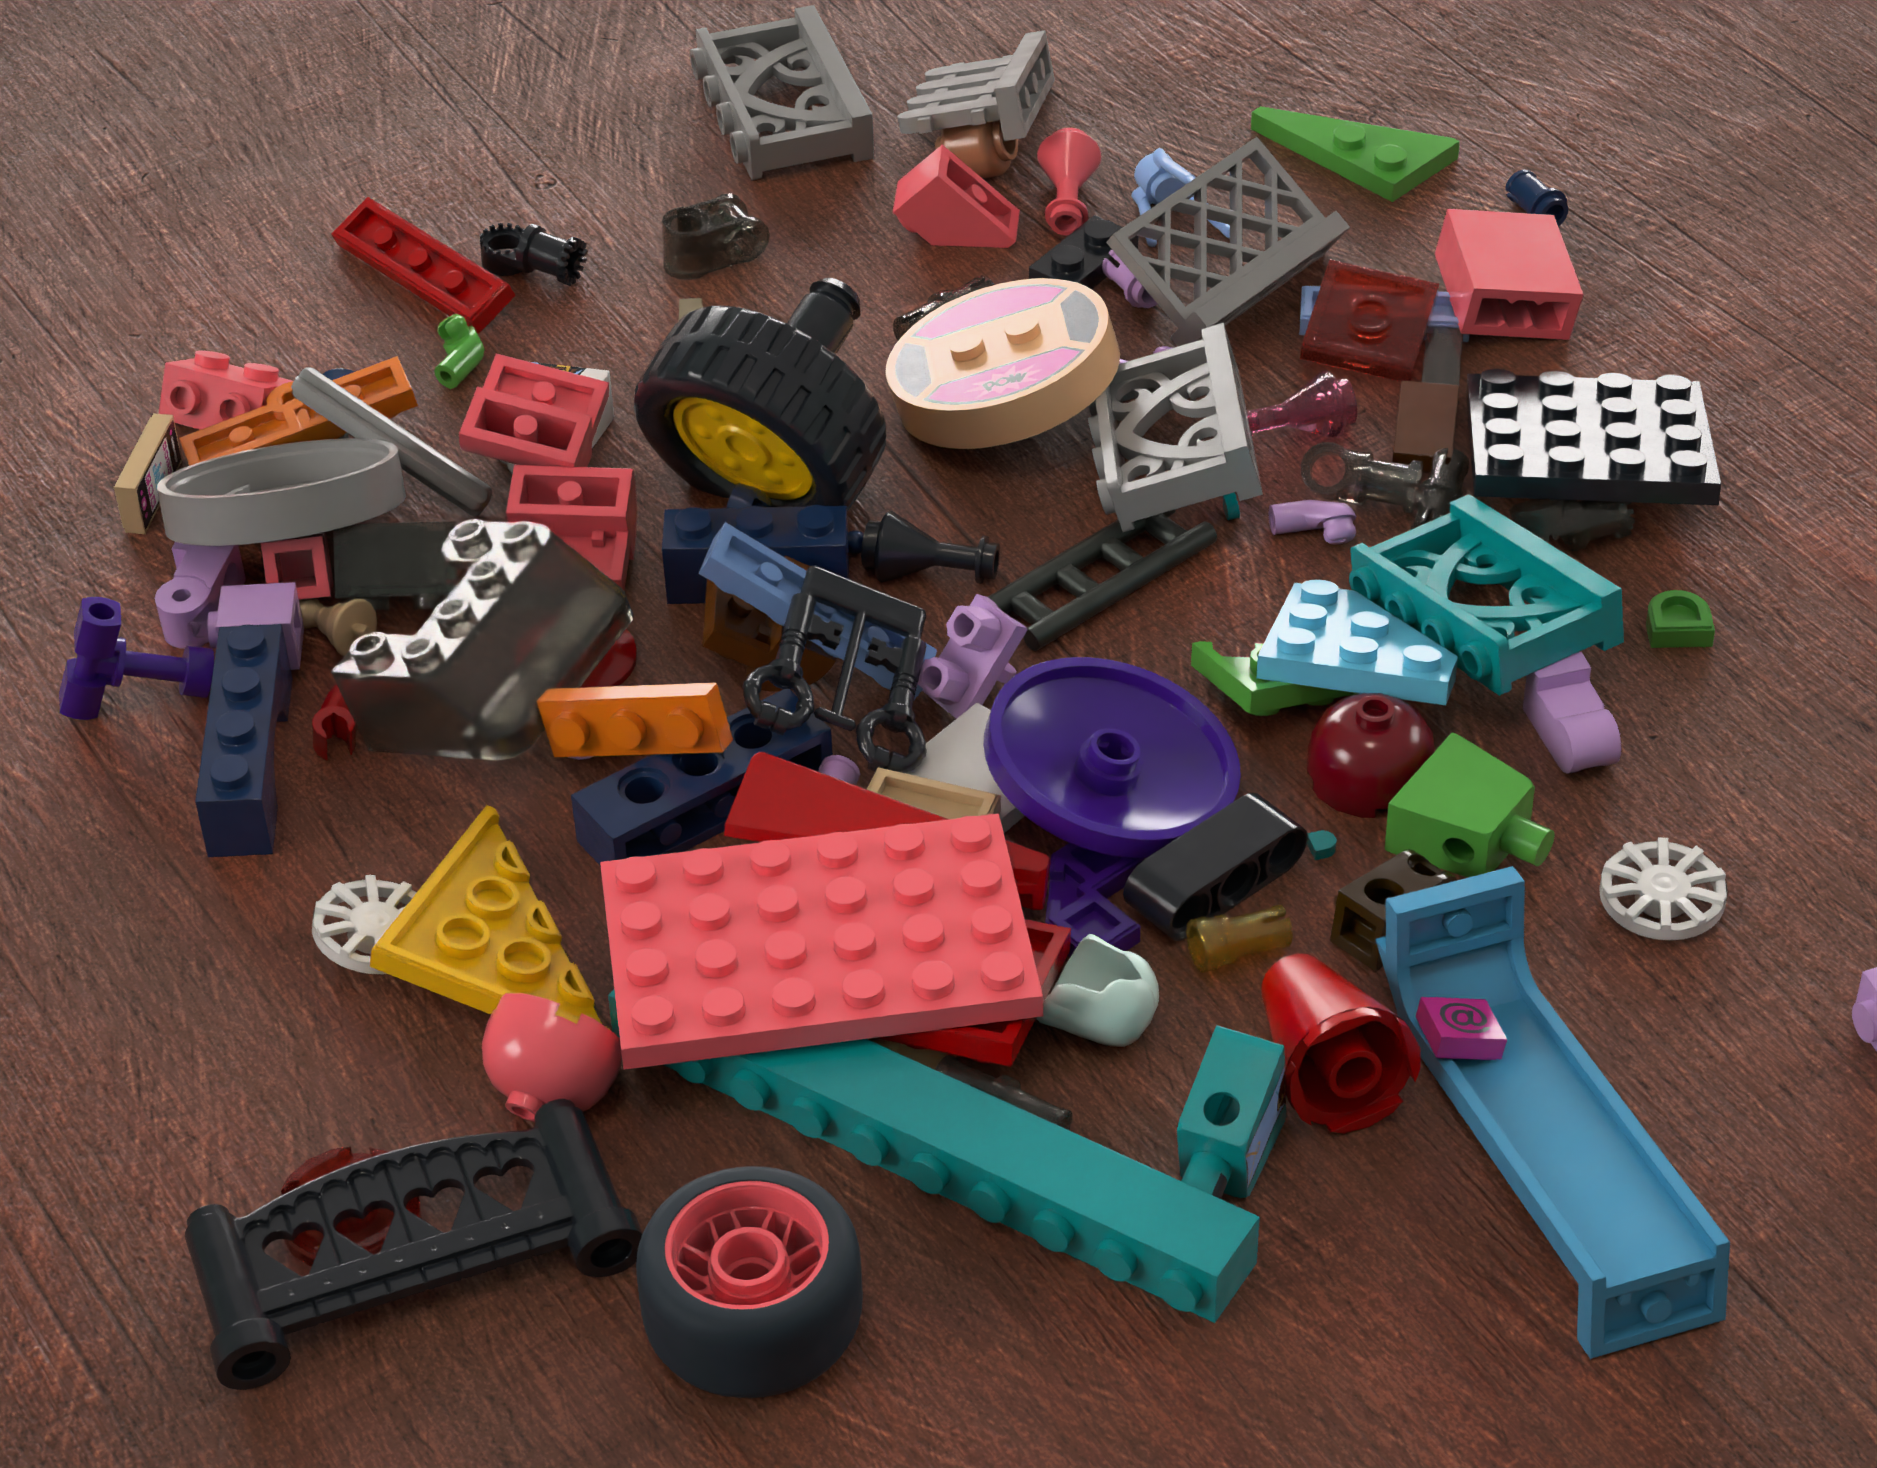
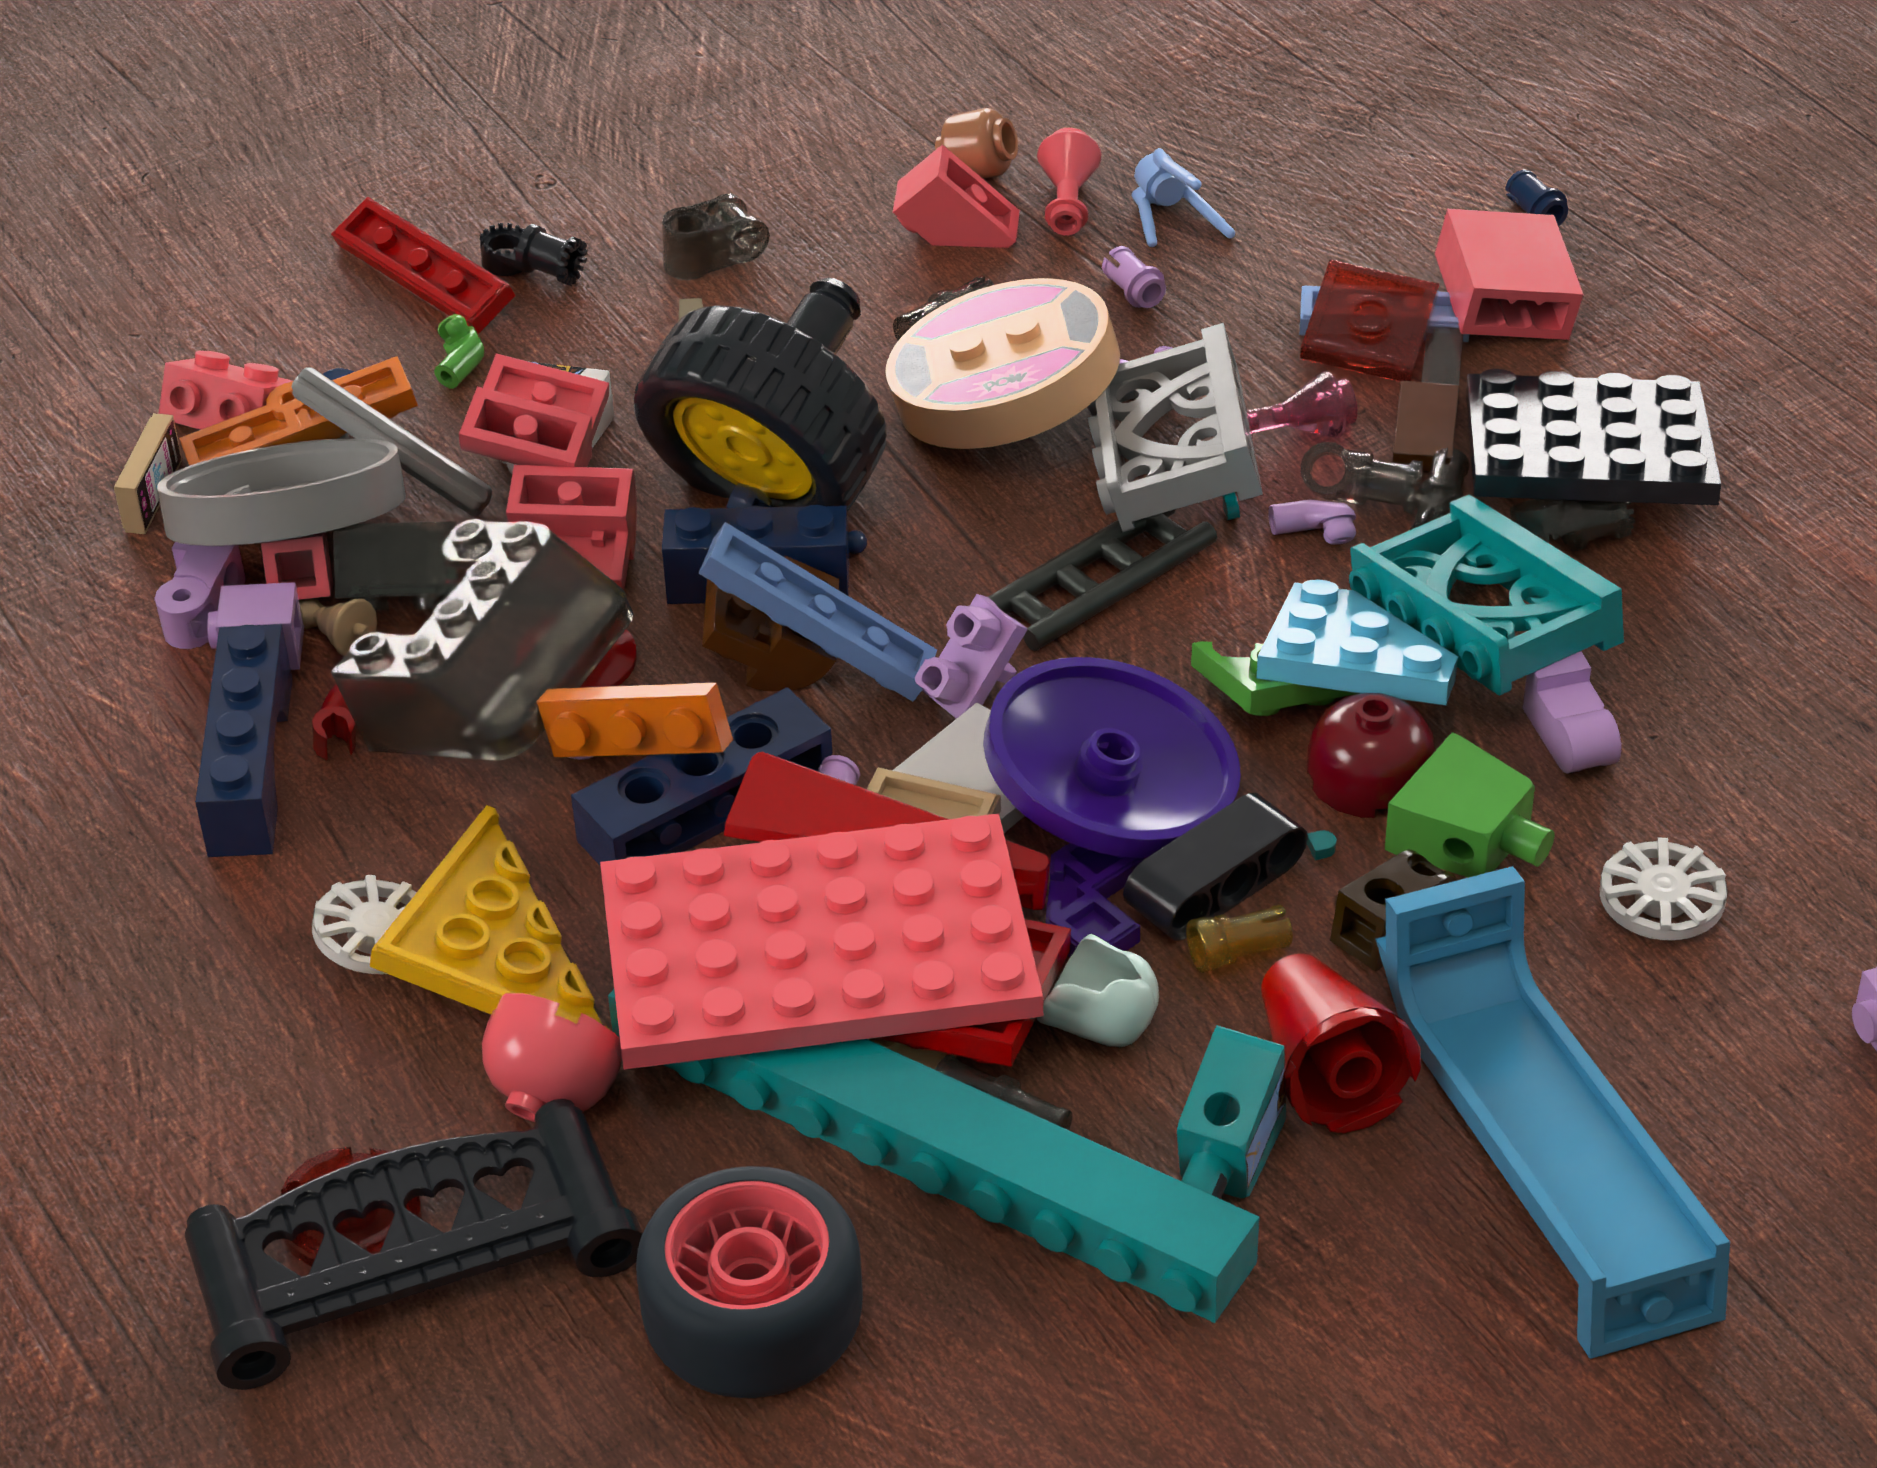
(104, 661): dark purple bar -> none
(780, 47): light grey fence -> none
(900, 548): black piece -> none
(904, 662): black piece -> none
(985, 92): light grey fence -> none
(1080, 254): black plate -> none
(1247, 283): light grey fence -> none
(1367, 154): bright green wing -> none
(1461, 1028): dark pink tile -> none
(1679, 620): bright green tile -> none

